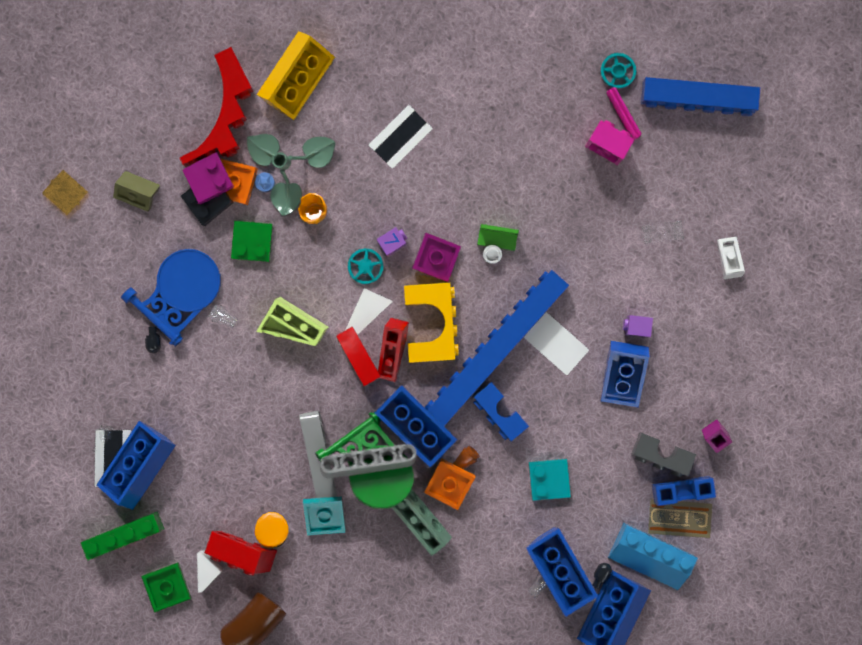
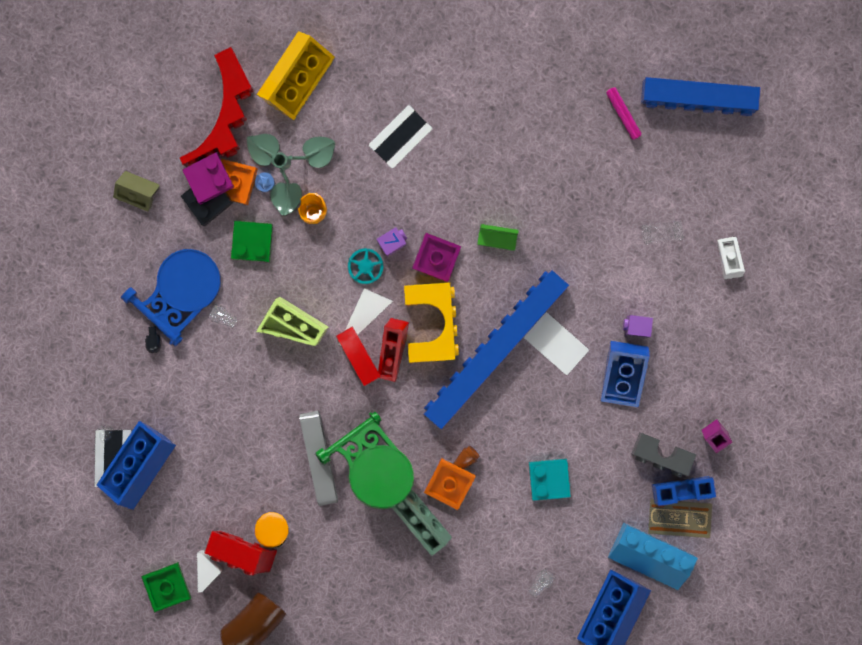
(65, 192): clear yellow piece -> none
(122, 535): green brick -> none
(324, 515): teal plate -> none
(360, 467): light grey beam -> none
(415, 426): blue slope -> none
(492, 254): white plate -> none
(509, 426): blue arch -> none
(561, 571): blue slope -> none
(601, 574): black cylinder -> none
(610, 142): dark pink brick -> none
(618, 70): teal wheel -> none

